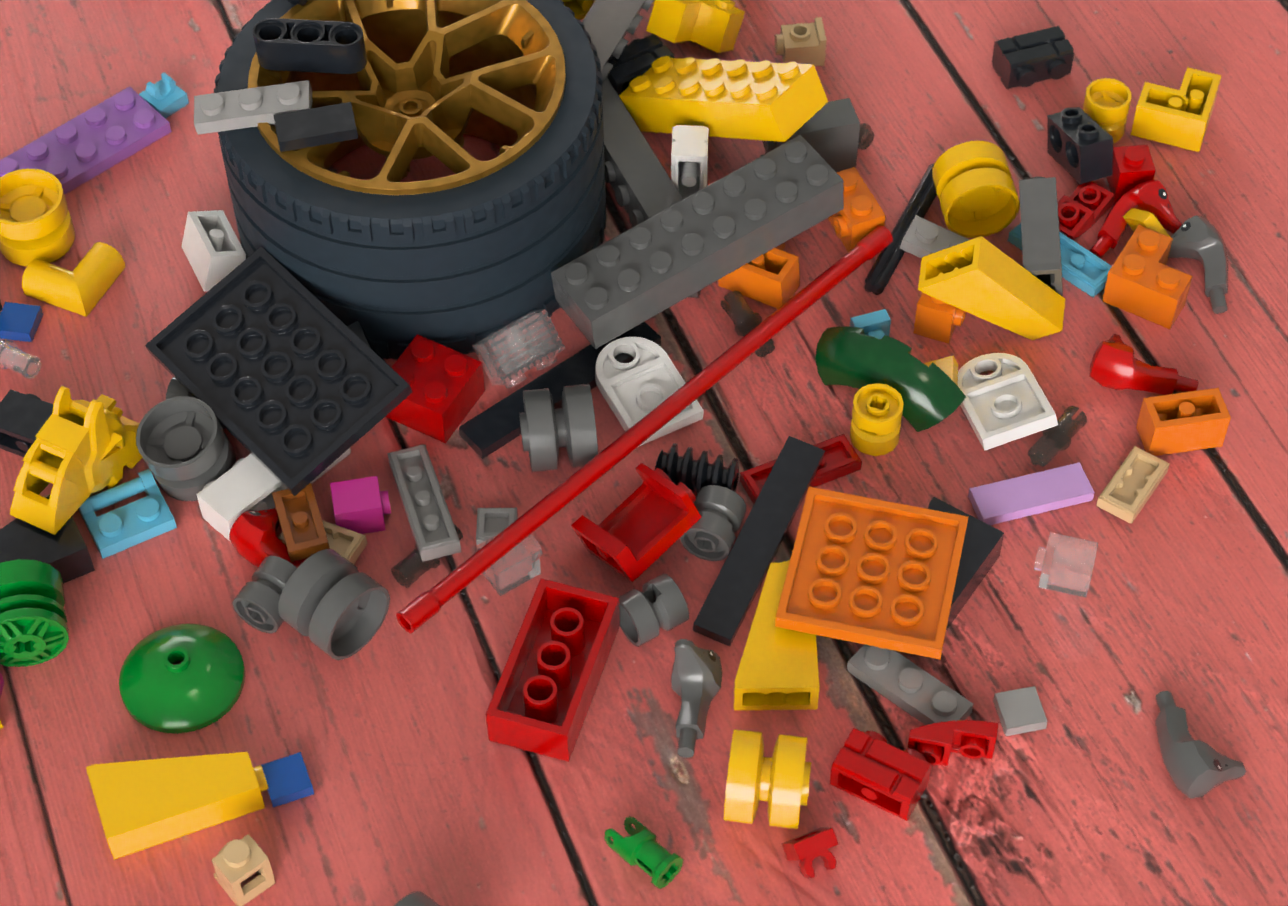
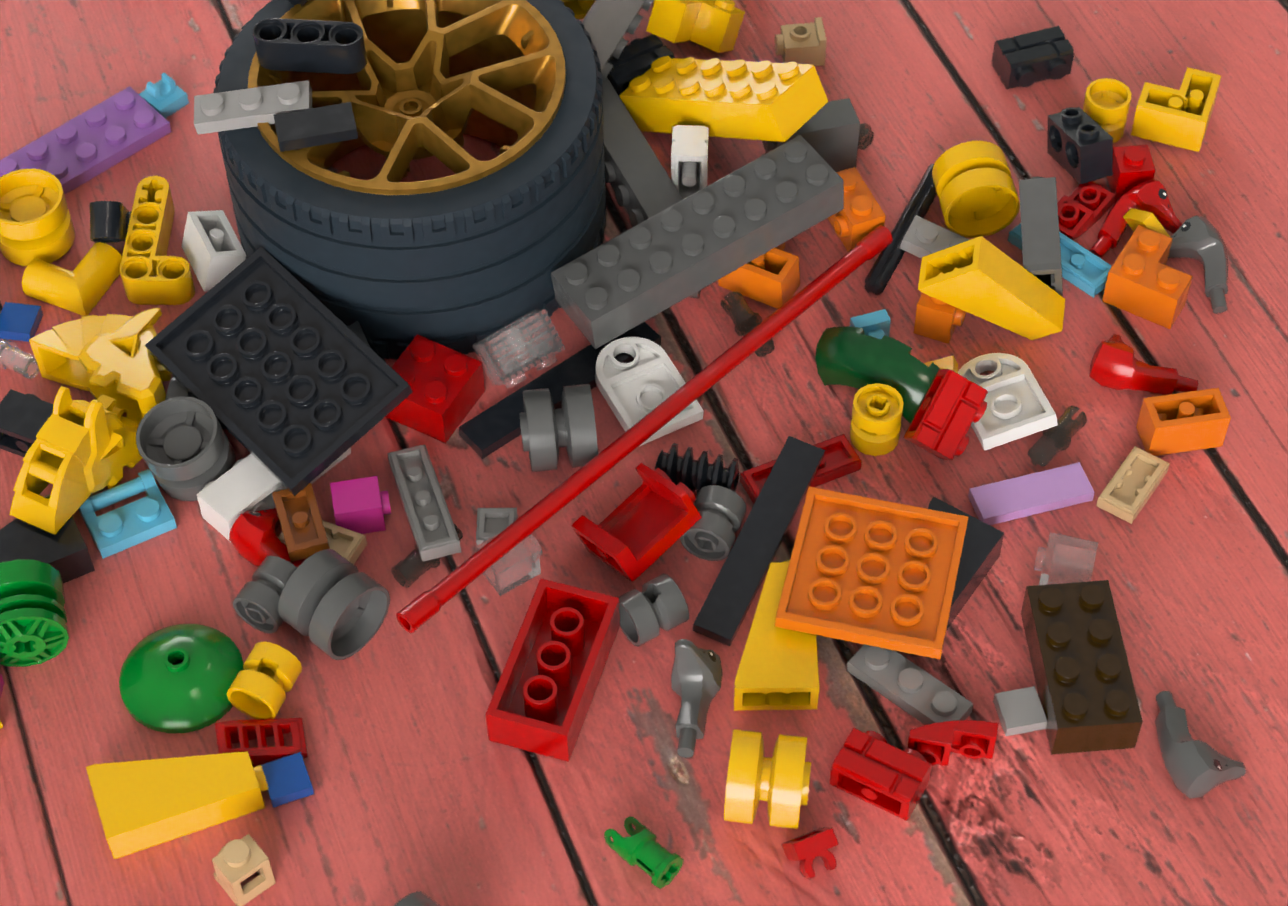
(106, 359): none -> yellow animal
(108, 221): none -> black piece
(144, 268): none -> yellow beam
(245, 730): none -> red slope
(264, 681): none -> yellow wheel
(947, 415): none -> red brick
(1081, 667): none -> dark brown brick

